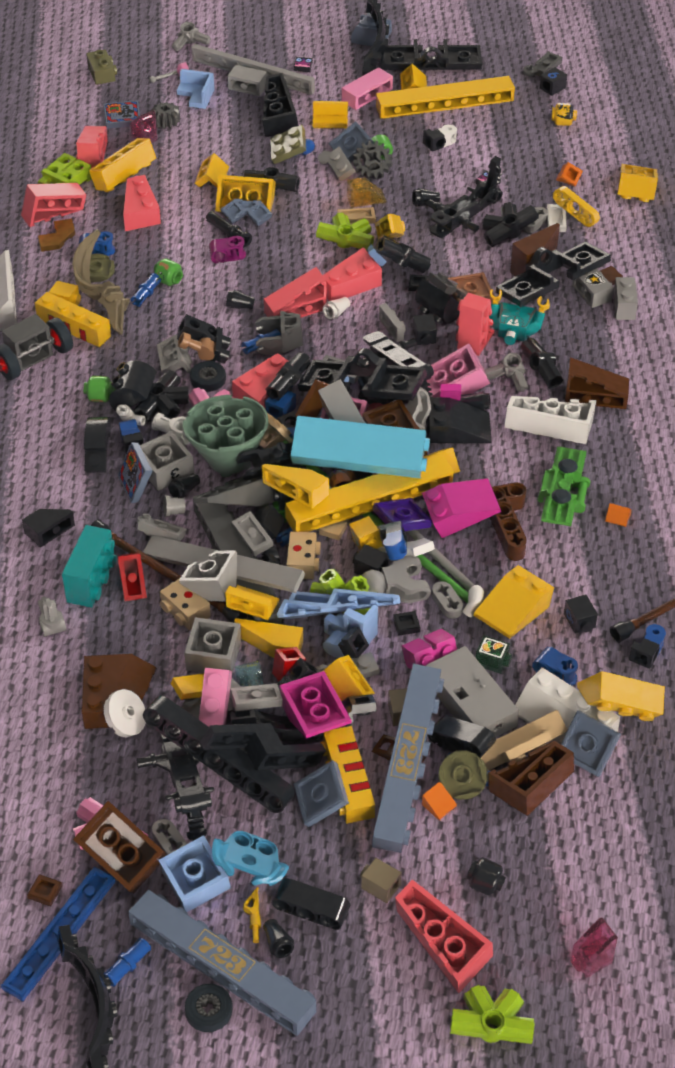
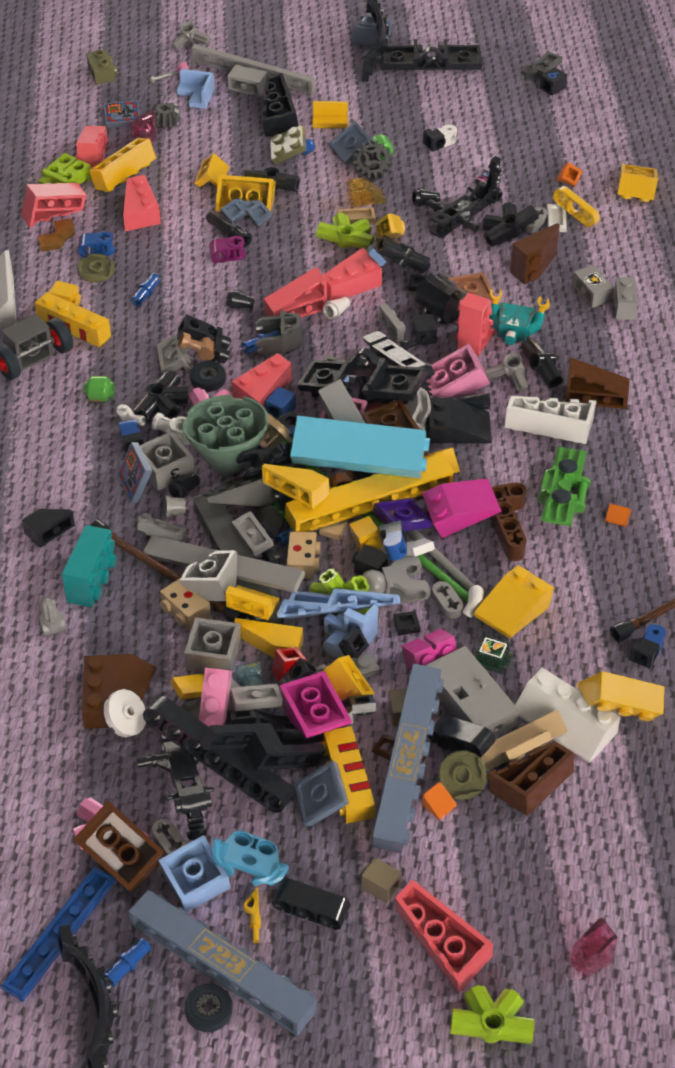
(44, 890): reddish brown tile -> none
(95, 443): black arch -> none
(105, 293): dark tan piece -> none
(132, 383): black brick -> none
(132, 576): red slope -> none
(168, 271): bright green head -> none
(278, 939): black cone -> none
(288, 376): black piece -> none
(303, 64): black tile -> none
(312, 403): dark orange tile -> none
(338, 162): light grey hinge -> none
(365, 88): bright pink brick -> none
(412, 78): yellow panel -> none
(445, 97): yellow brick -> none
(450, 390): dark pink tile -> none
(485, 876): black head -> none
(537, 281): black plate -> none
(557, 664): blue piece -> none
(563, 114): yellow head -> none
(580, 614): black brick -> none
(590, 742): sand blue tile -> none
(610, 274): reddish brown tile -> none

